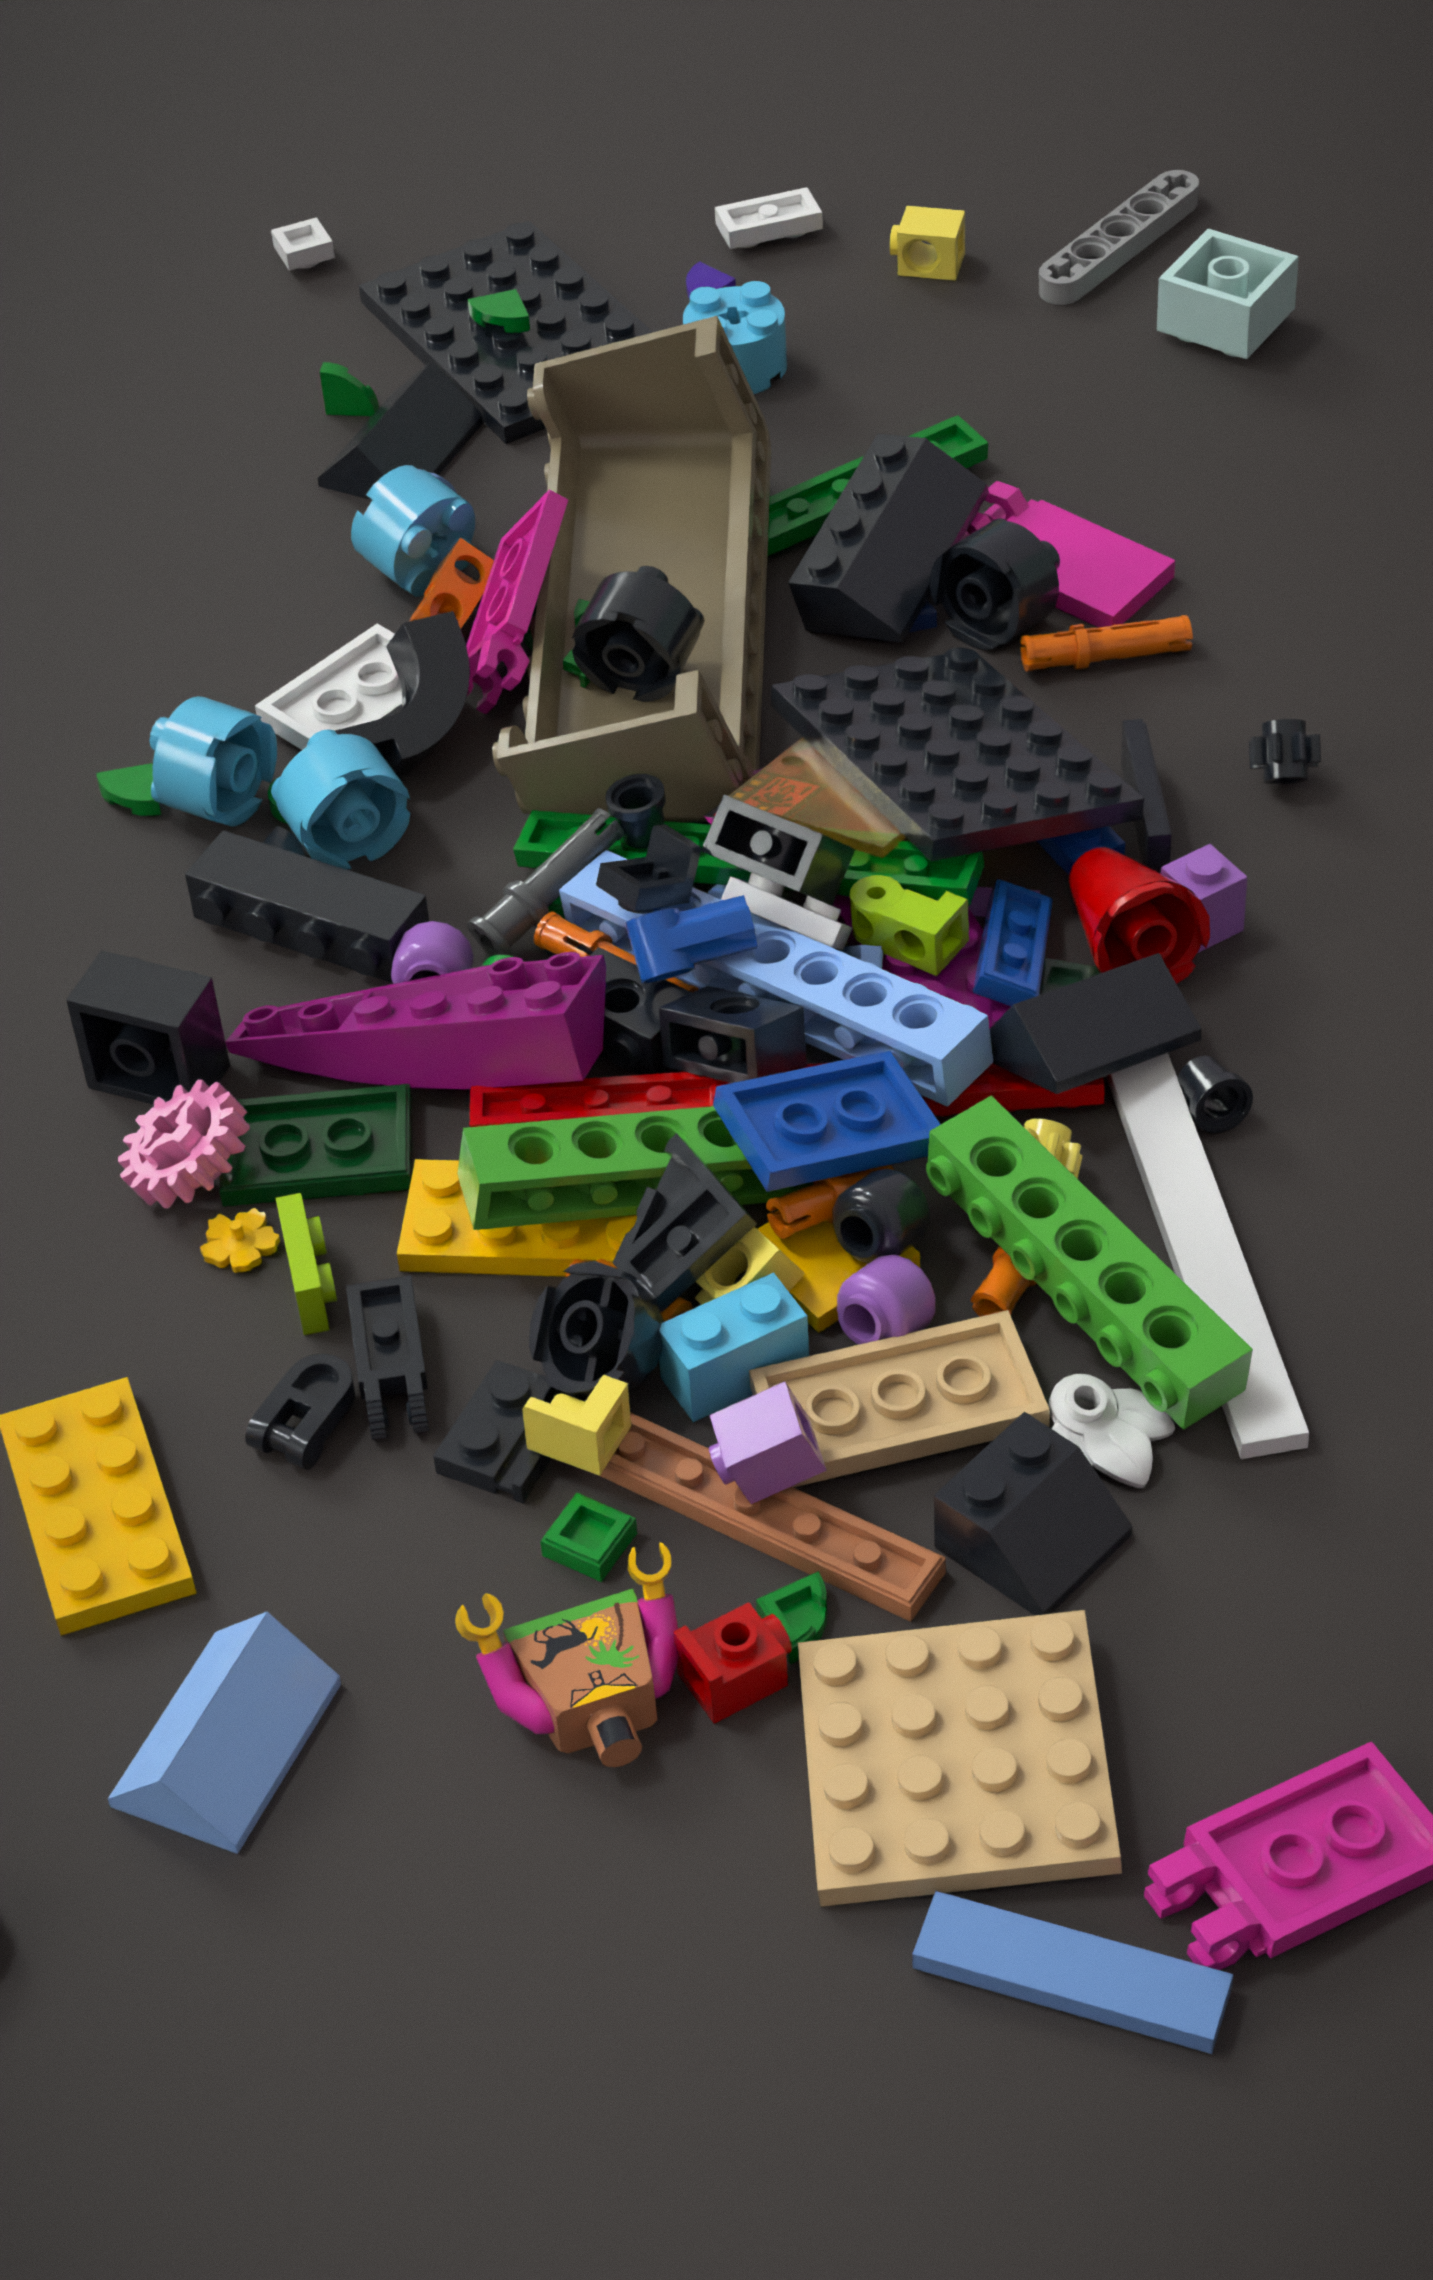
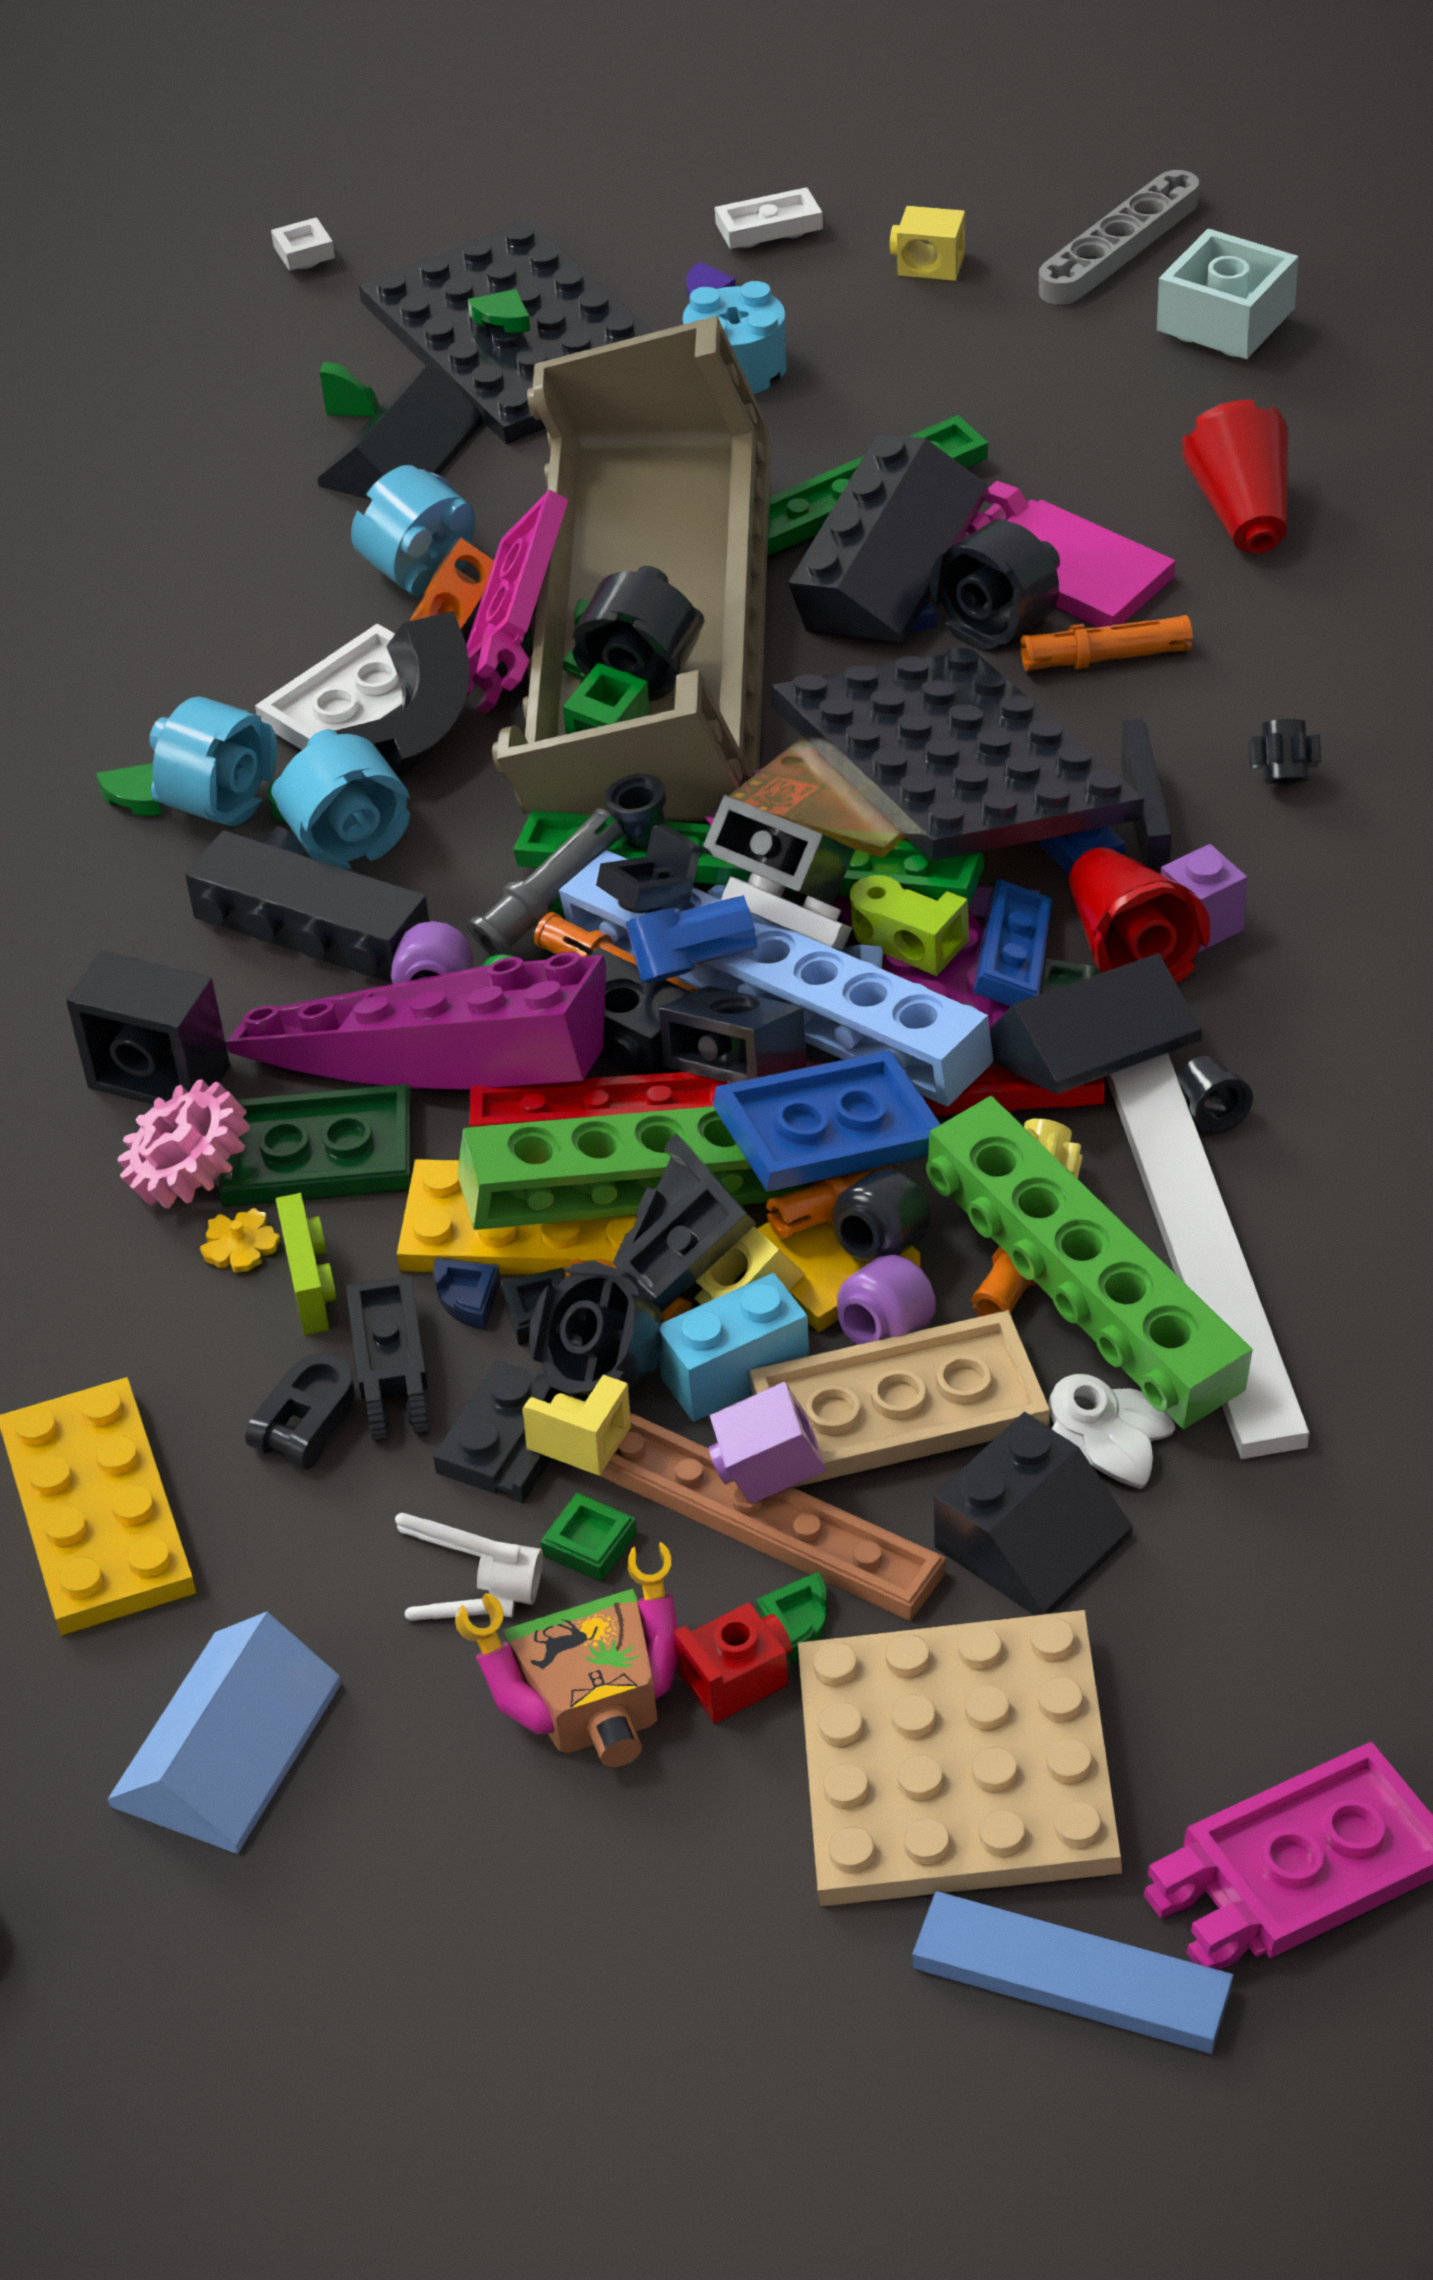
(466, 1289): none -> dark blue tile
(504, 1569): none -> white plant
(522, 1296): none -> black tile
(605, 699): none -> green brick
(1243, 471): none -> red cone

